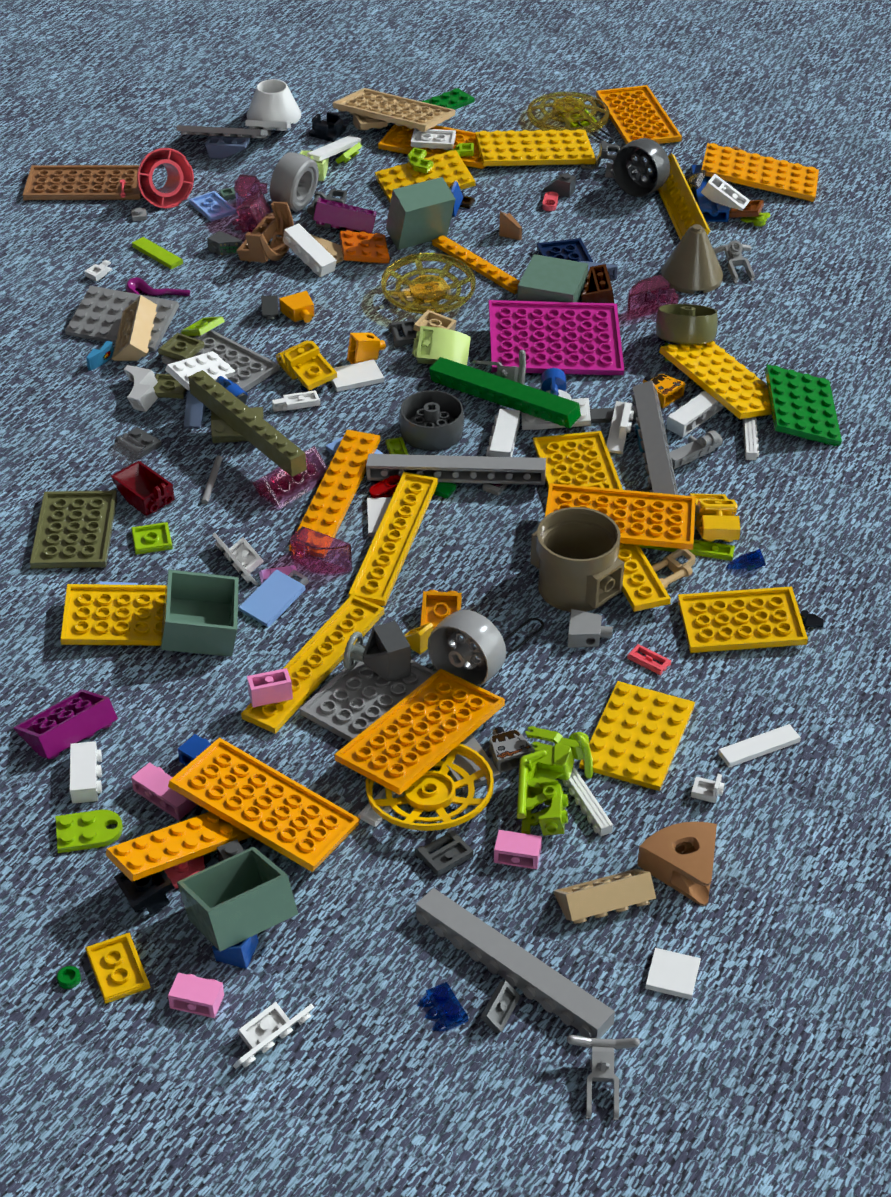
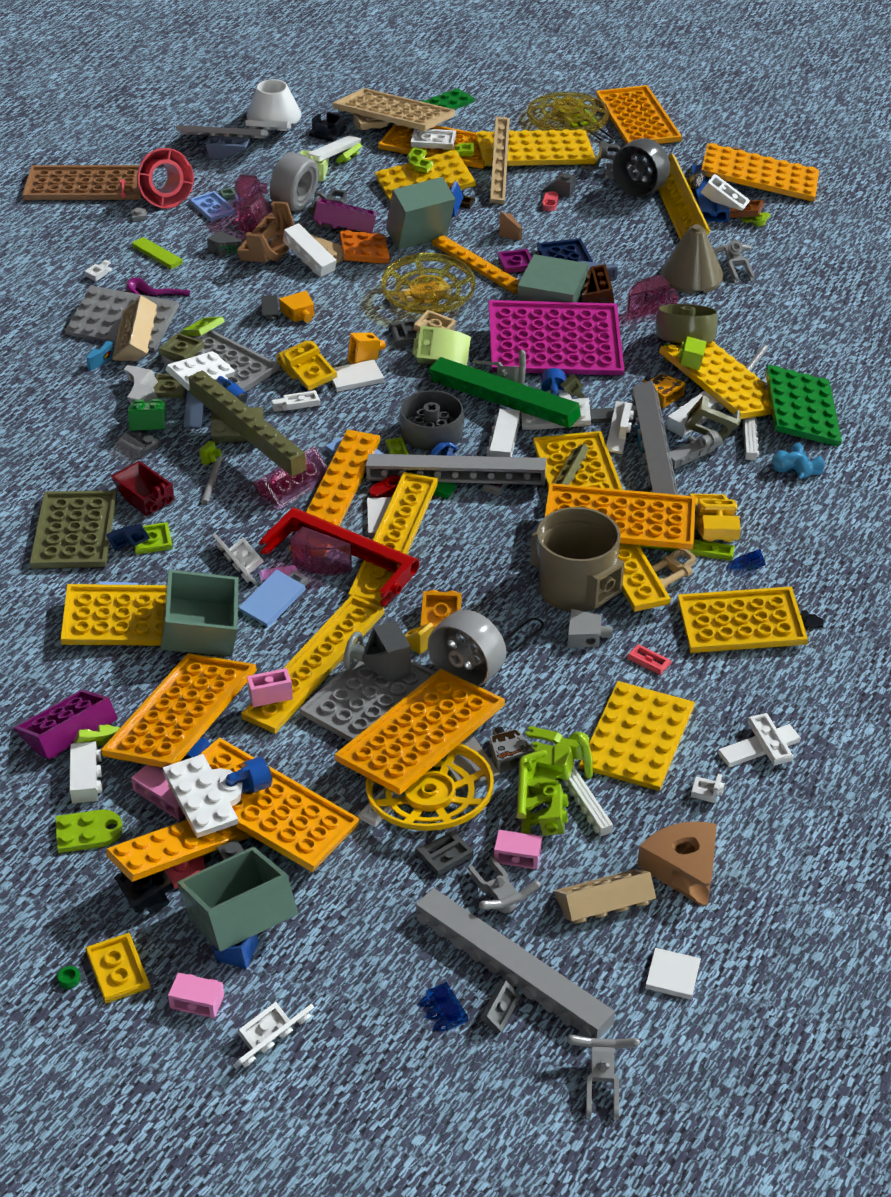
(101, 735): none -> lime slope
(131, 534): none -> dark blue slope
(147, 415): none -> green brick
(179, 711): none -> light orange plate
(209, 452): none -> lime tile
(209, 794): none -> white plate
(399, 563): none -> red piece
(447, 449): none -> blue piece
(499, 162): none -> tan plate
(501, 889): none -> light grey piece
(514, 260): none -> magenta plate
(572, 465): none -> olive plate
(573, 386): none -> olive plate
(692, 353): none -> lime brick
(701, 409): none -> olive panel
(757, 357): none -> light grey bar
(770, 739): none -> white tile
(798, 461): none -> dark azure animal

